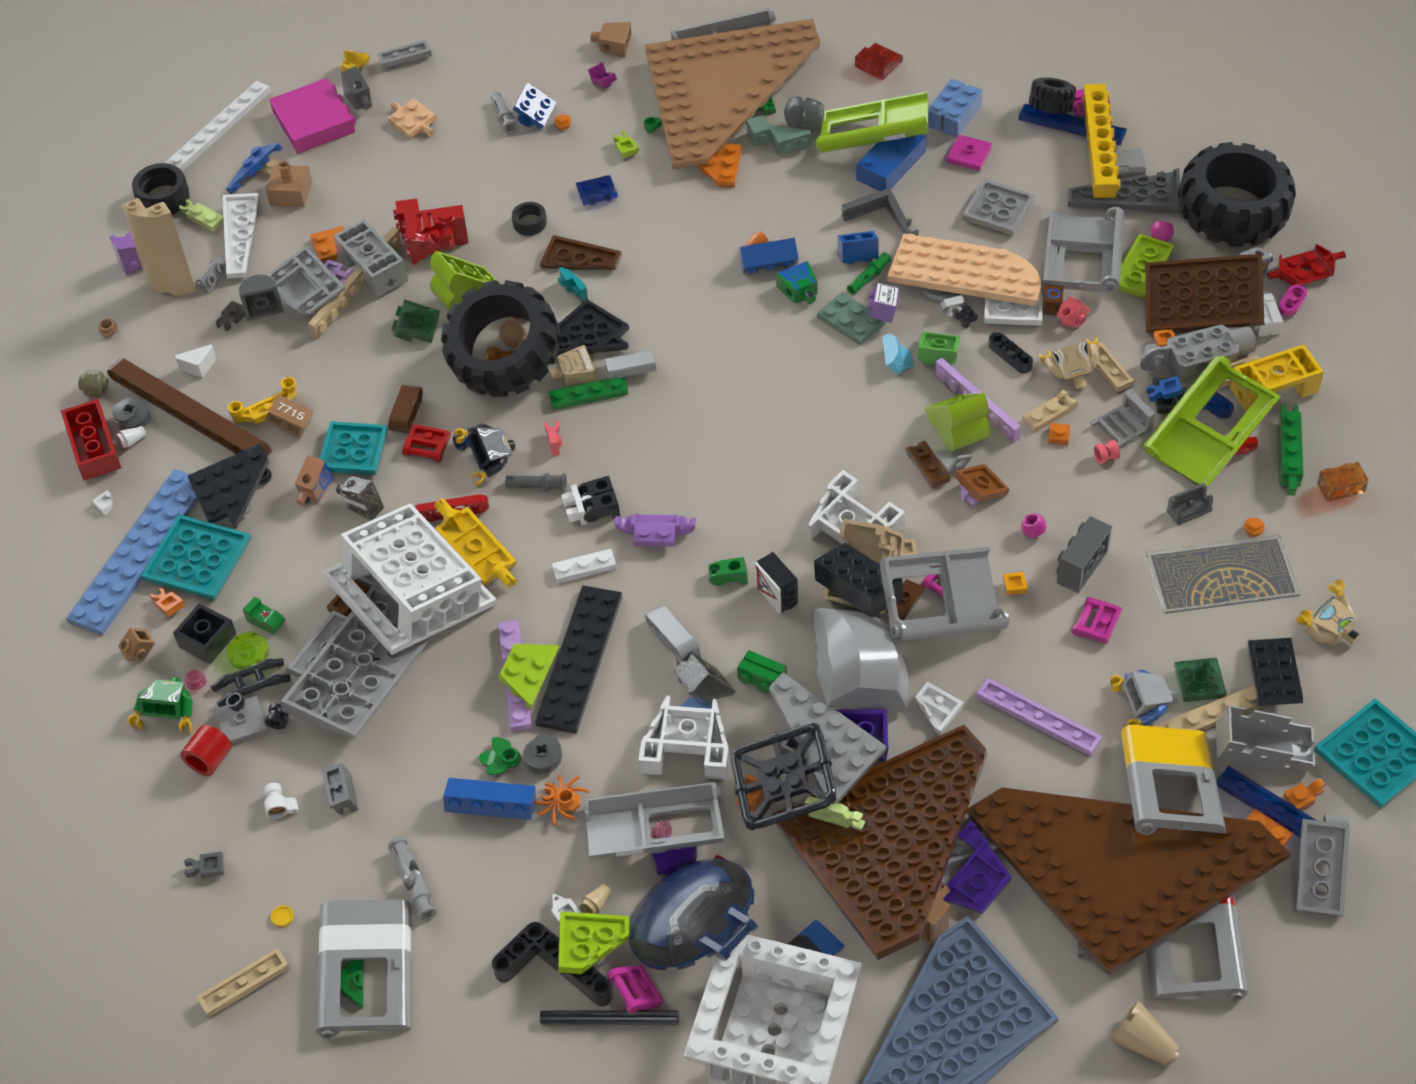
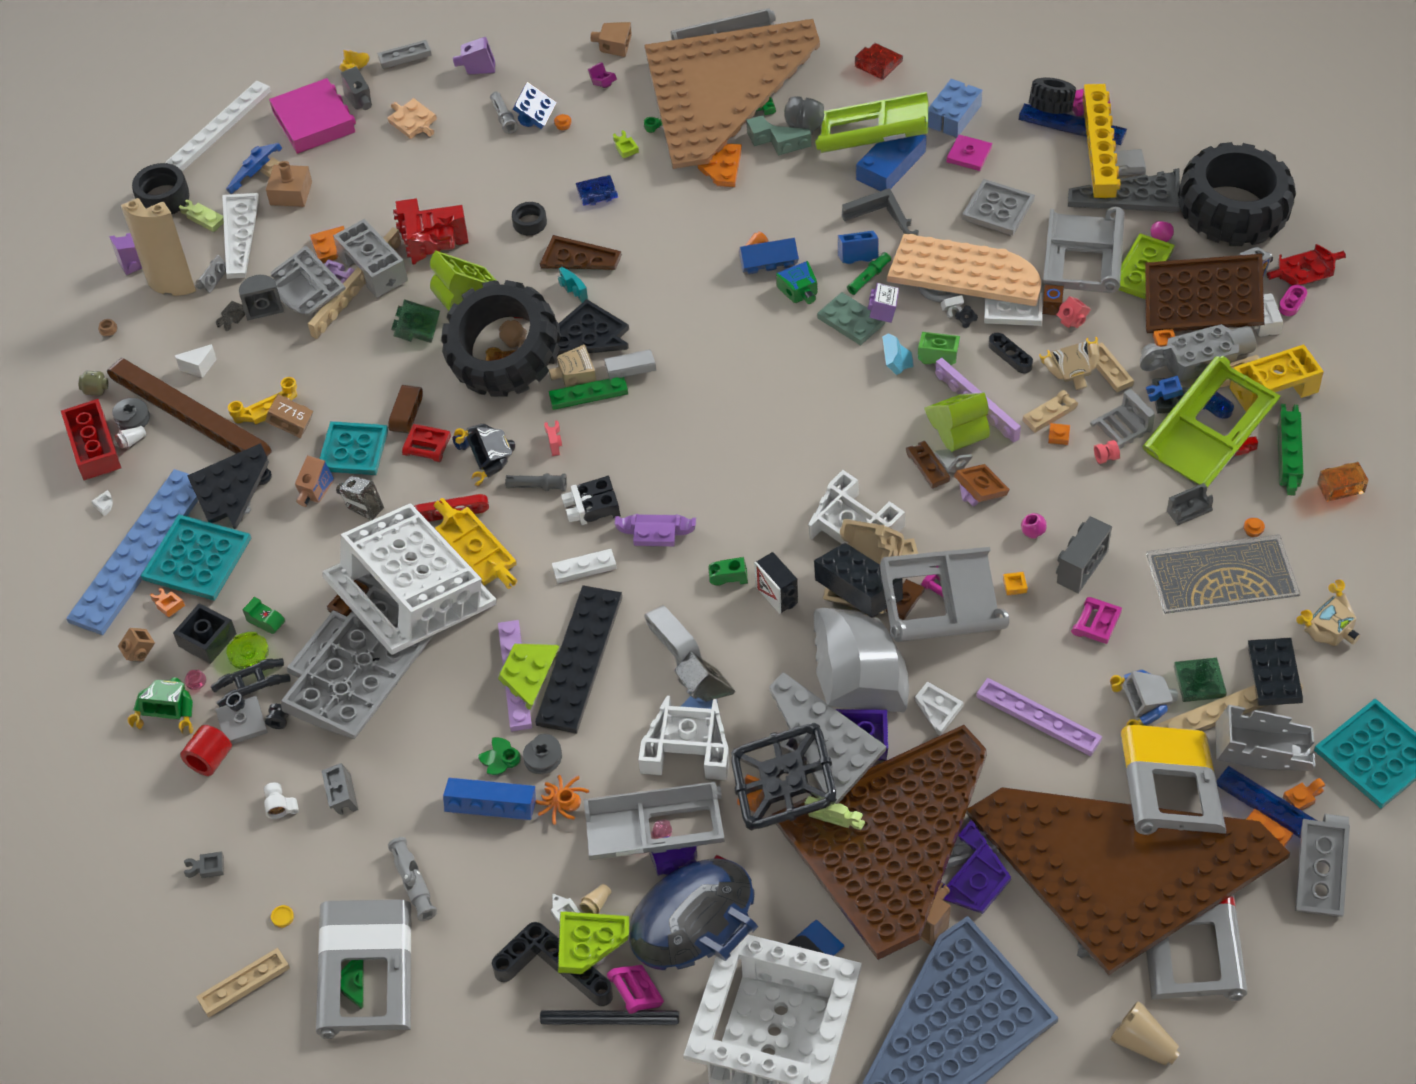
(476, 57): none -> medium lavender torso
(759, 671): green brick -> none

